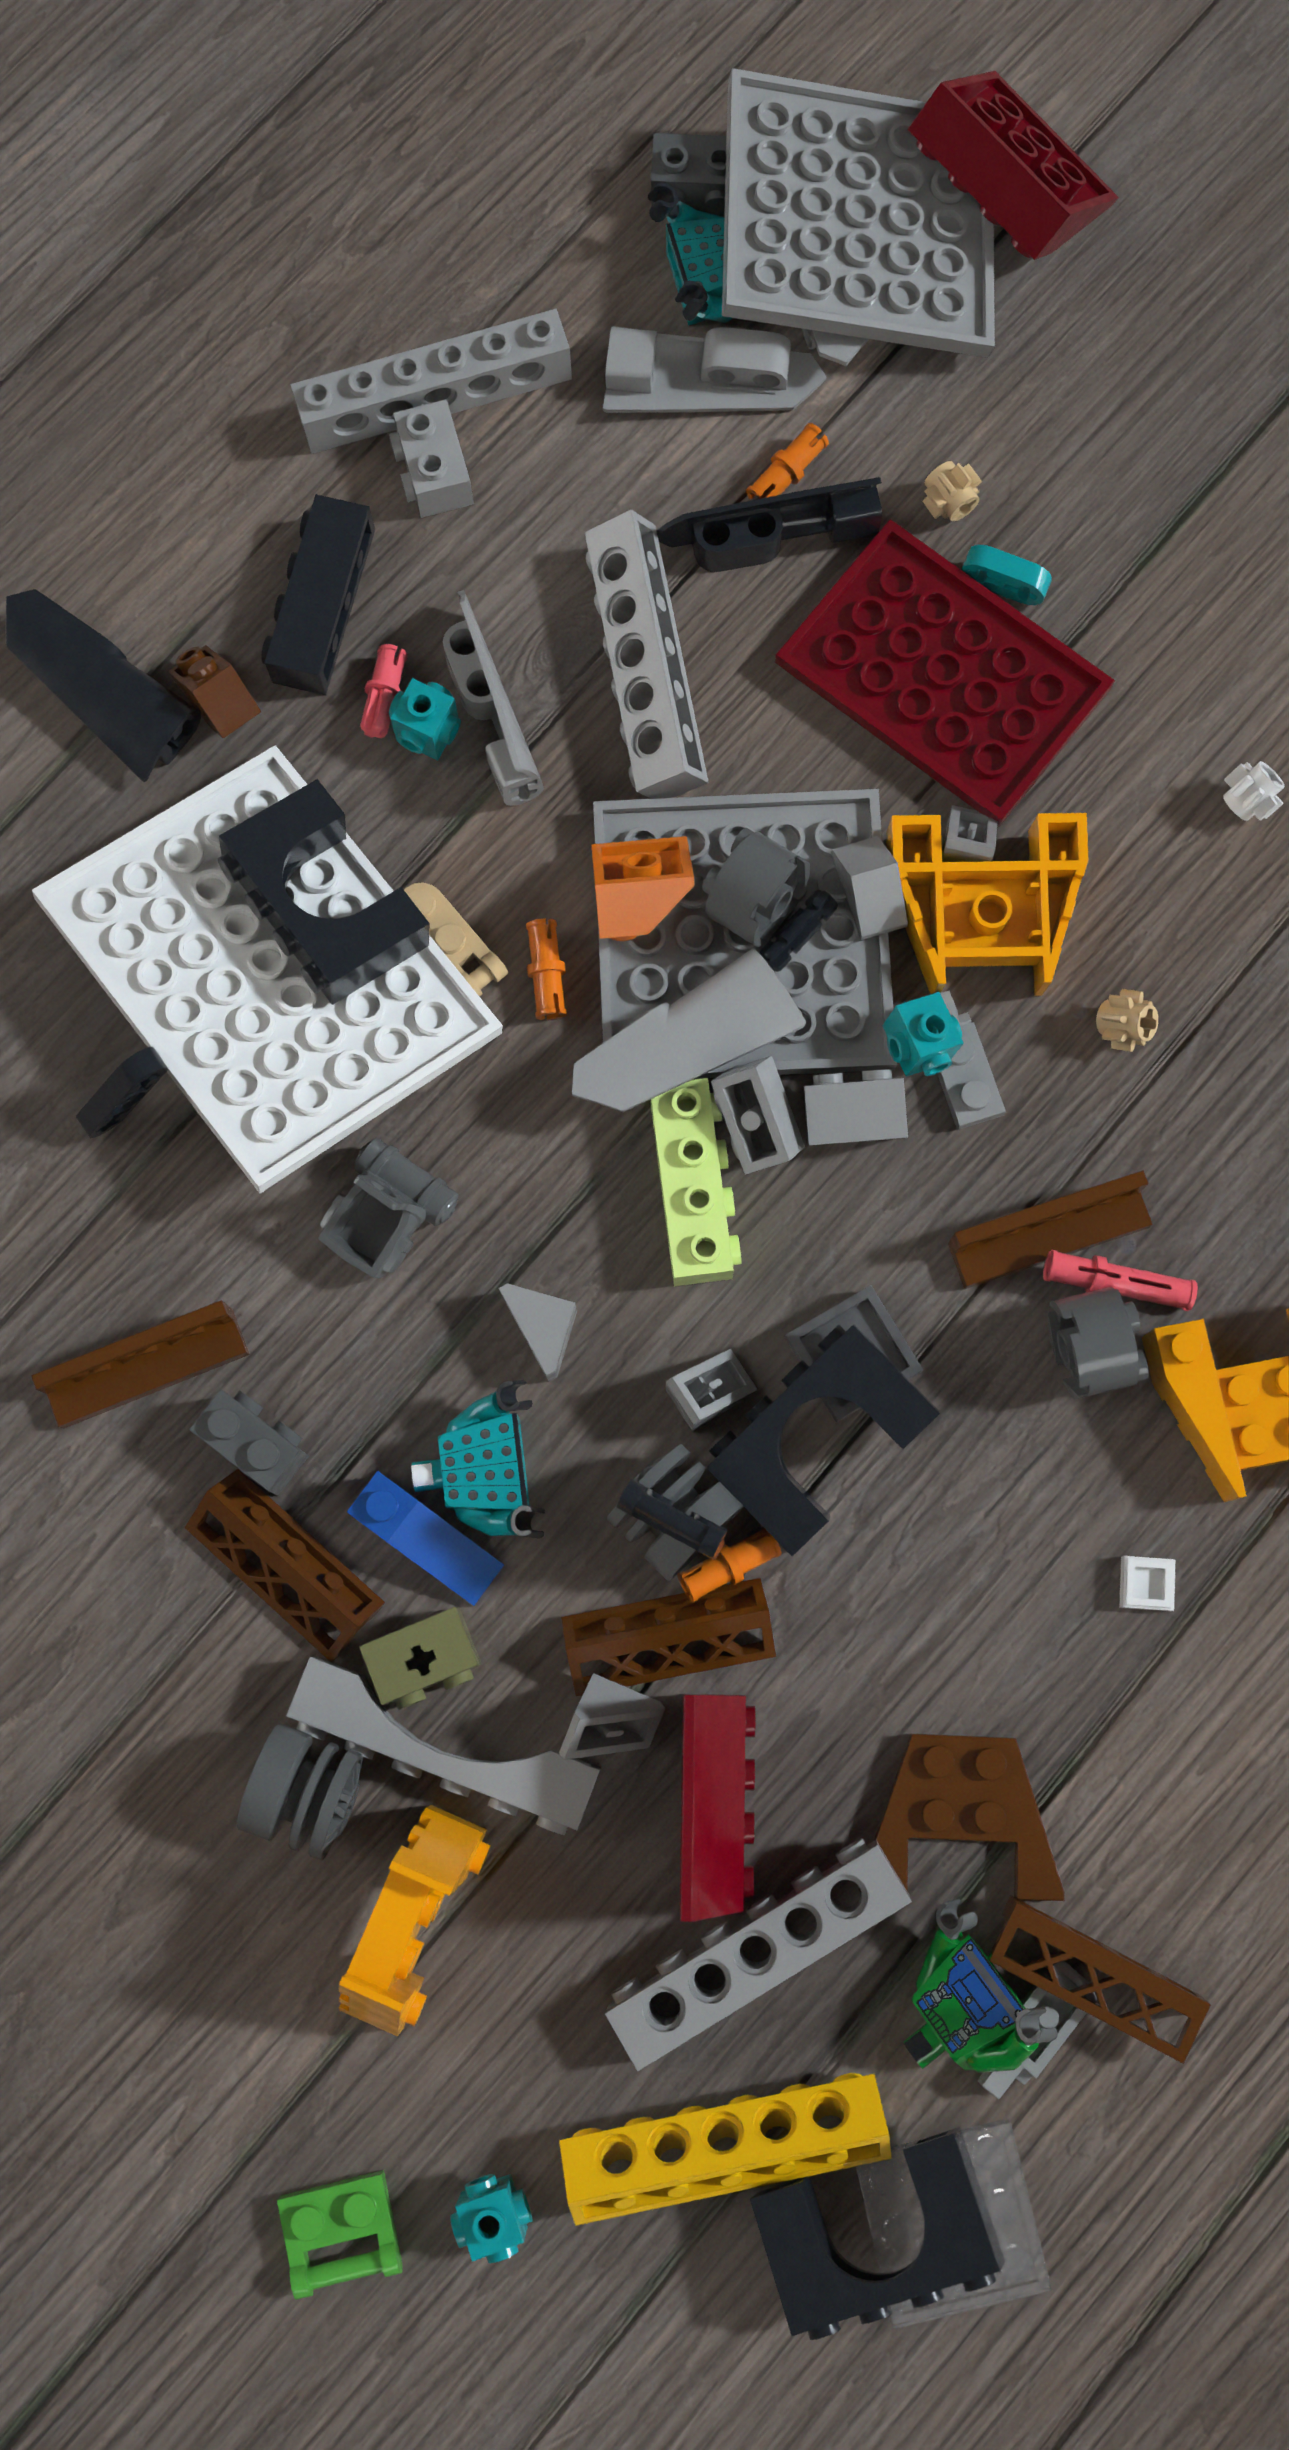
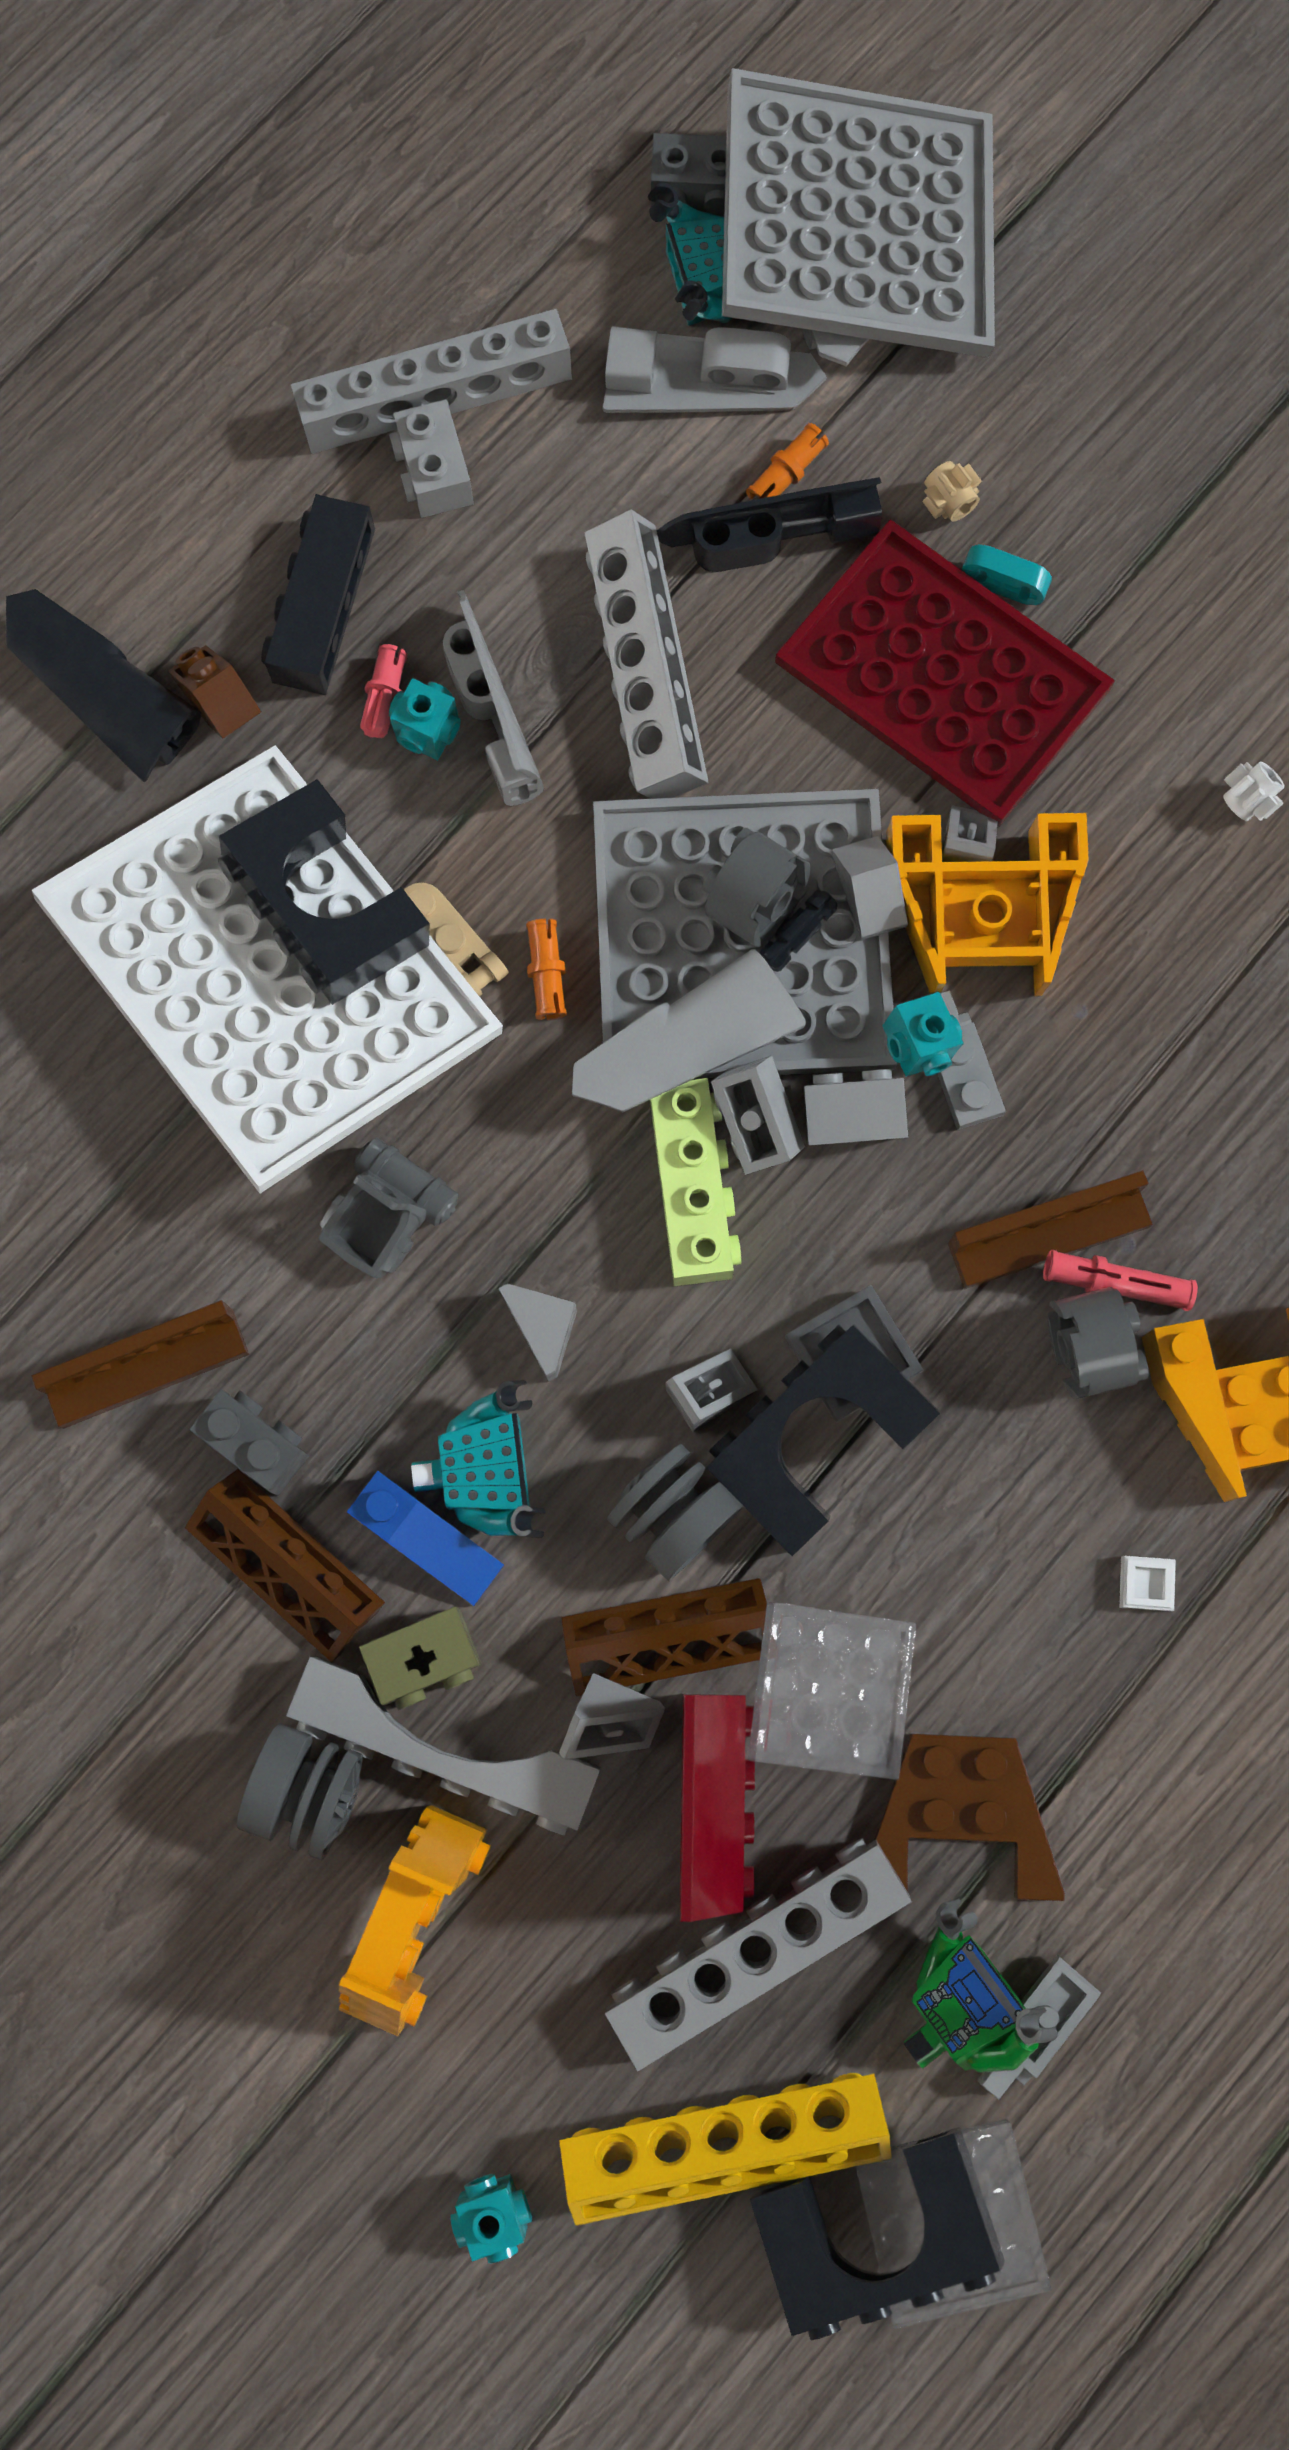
(122, 1092): black beam -> none
(333, 2216): bright green plate -> none
(639, 884): orange slope -> none
(657, 1512): black plate -> none
(729, 1565): orange pin -> none
(832, 1691): none -> clear plate
(1010, 162): dark red slope -> none
(1113, 1963): reddish brown fence -> none
(1127, 1020): tan gear -> none

